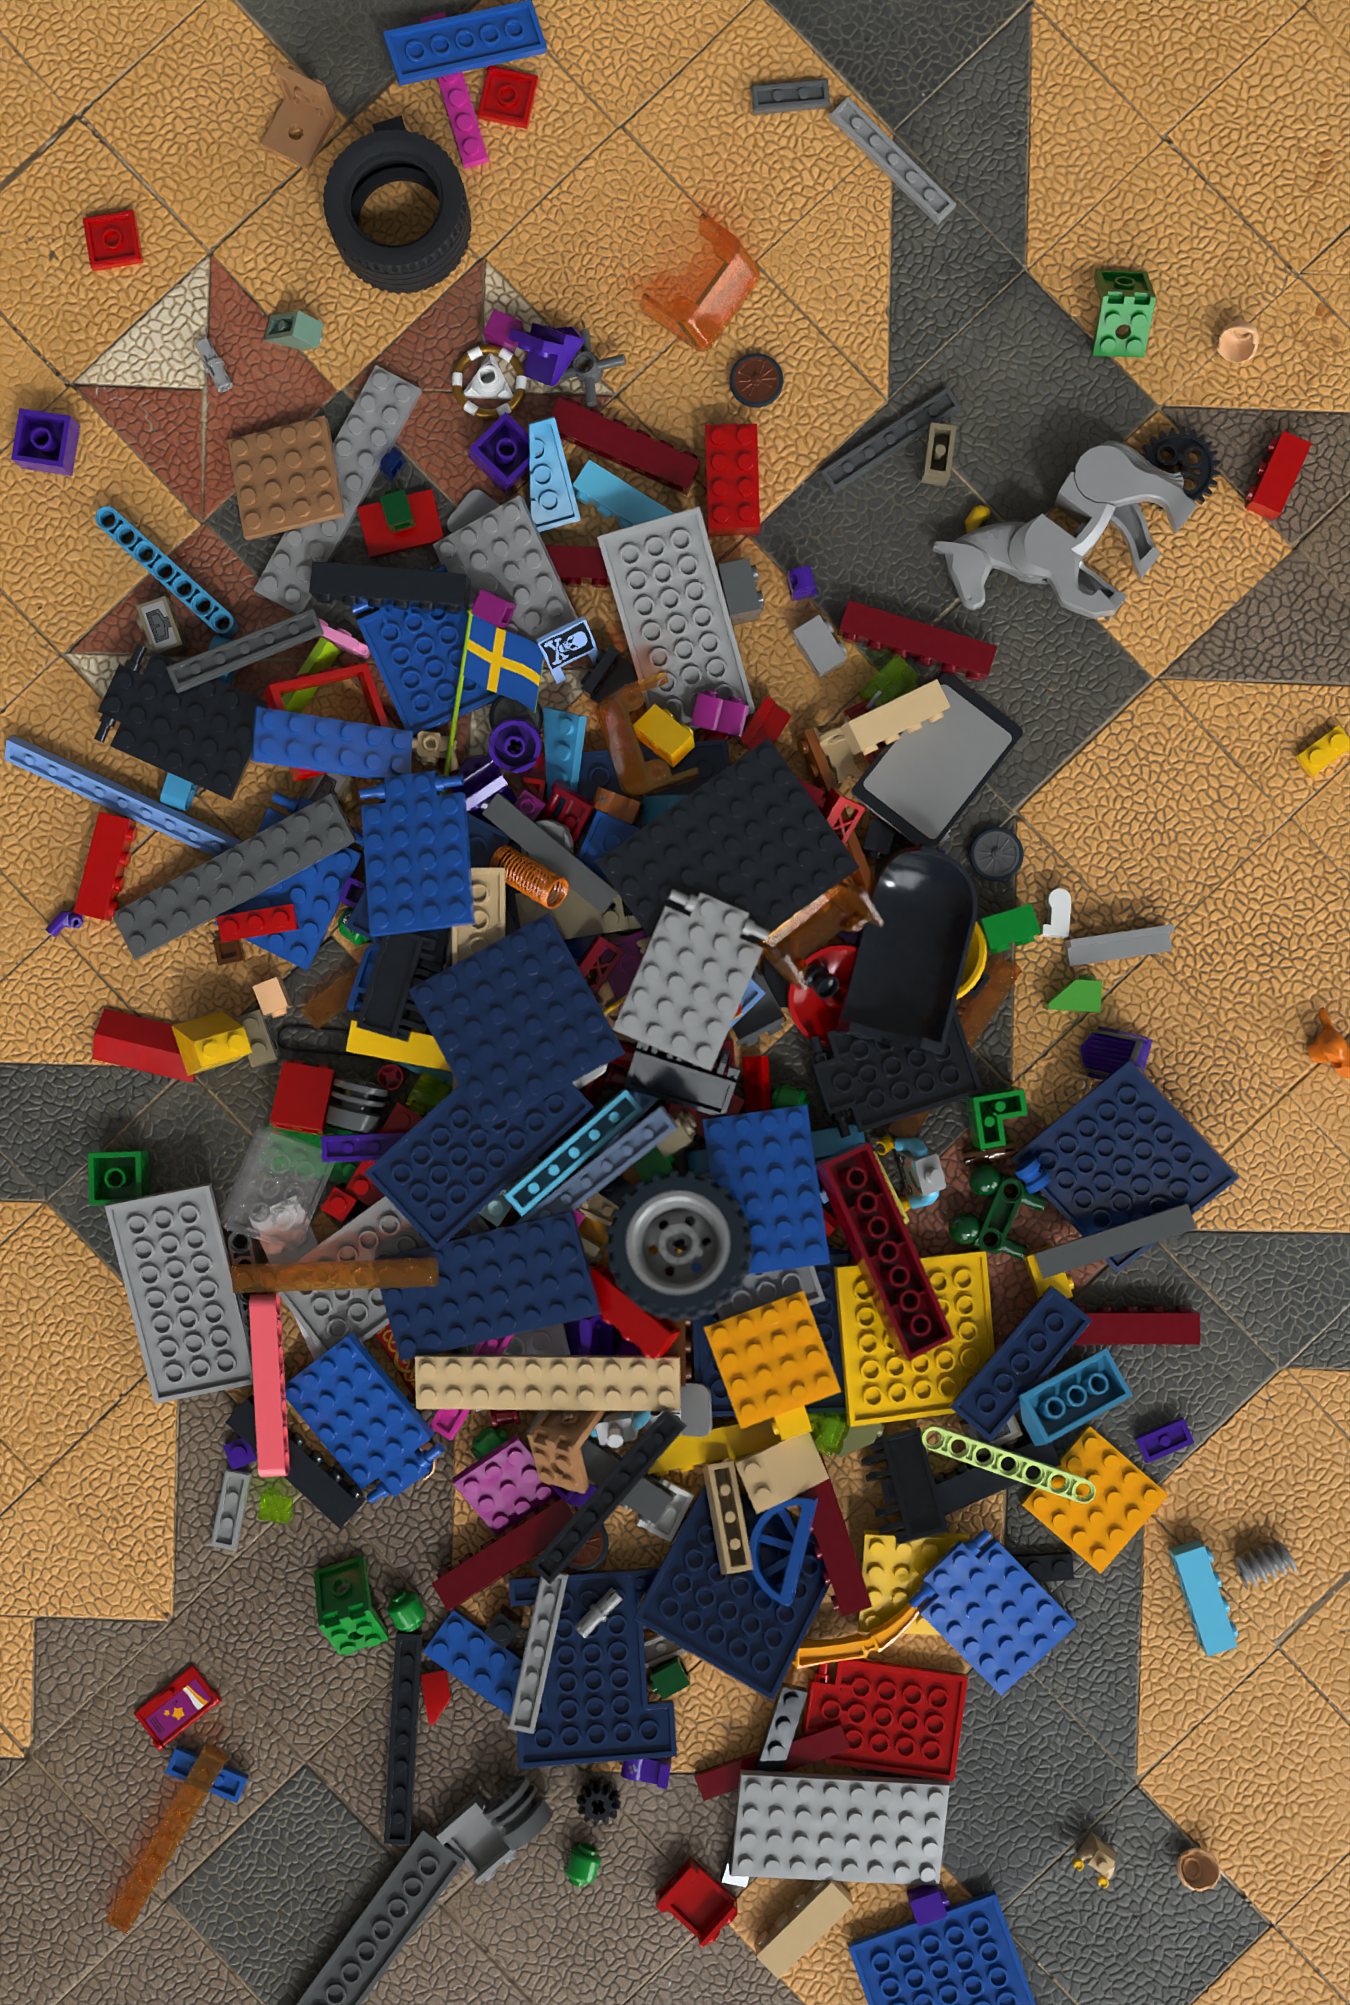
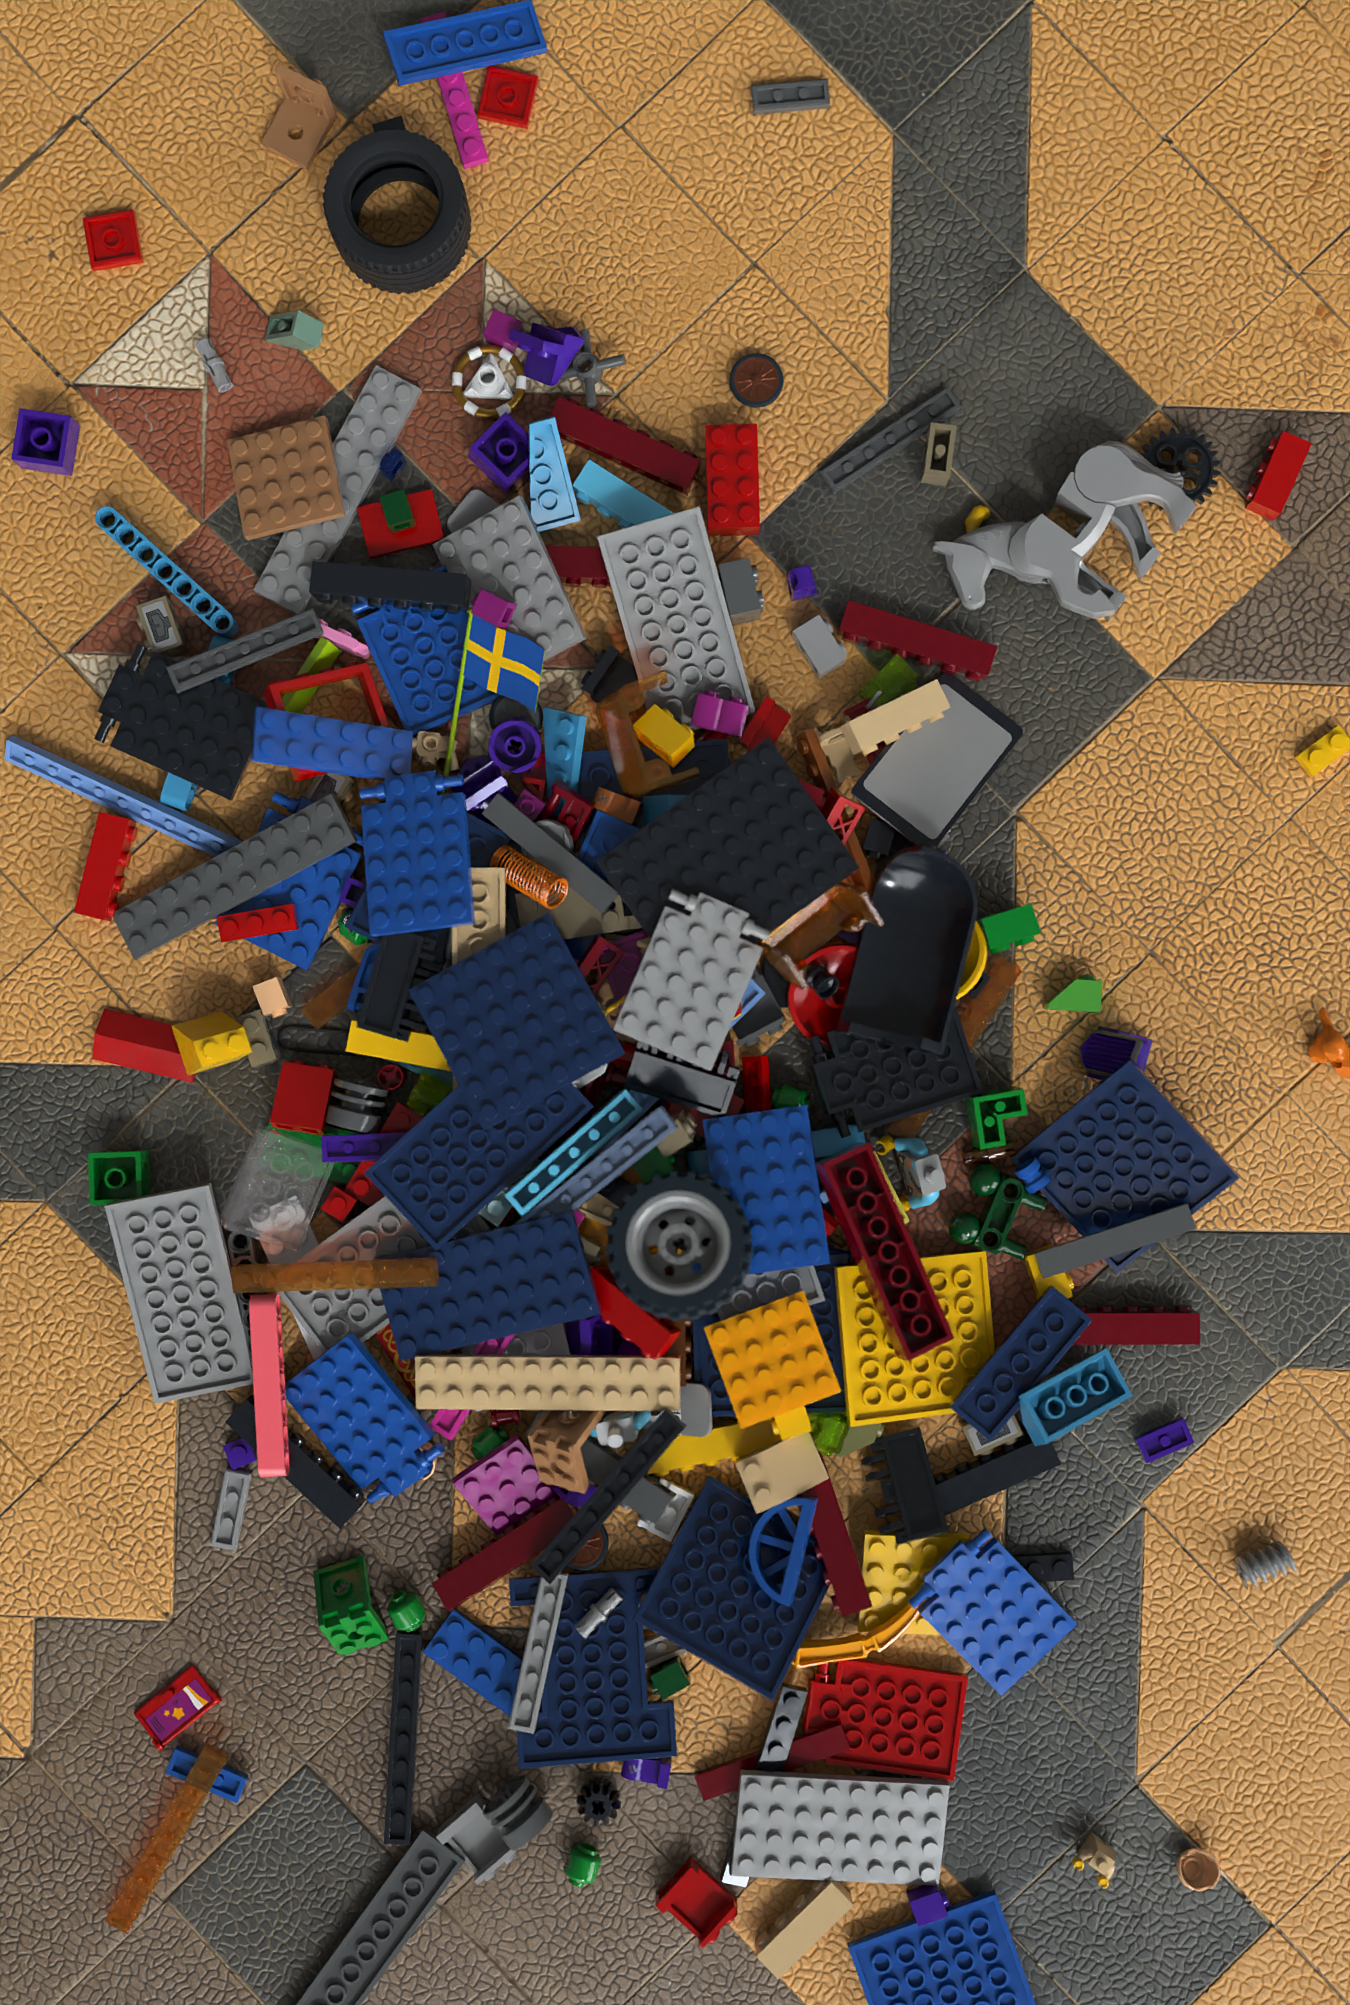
(62, 920): dark purple arm -> none
(228, 951): reddish brown tile -> none
(275, 1507): clear neon green panel -> none
(436, 1694): red slope -> none
(503, 1626): black brick -> none
(567, 645): flag -> none
(704, 321): clear orange windscreen -> none
(727, 1518): tan brick -> none
(892, 160): light grey tile -> none
(996, 854): dark grey wheel -> none
(1018, 1472): yellowish green beam -> none
(1058, 916): white leg -> none
(1118, 945): light grey fence -> none
(1120, 1505): light orange plate -> none
(1127, 300): green bracket -> none
(1203, 1597): medium azure brick -> none
(1238, 341): light nougat hair -> none

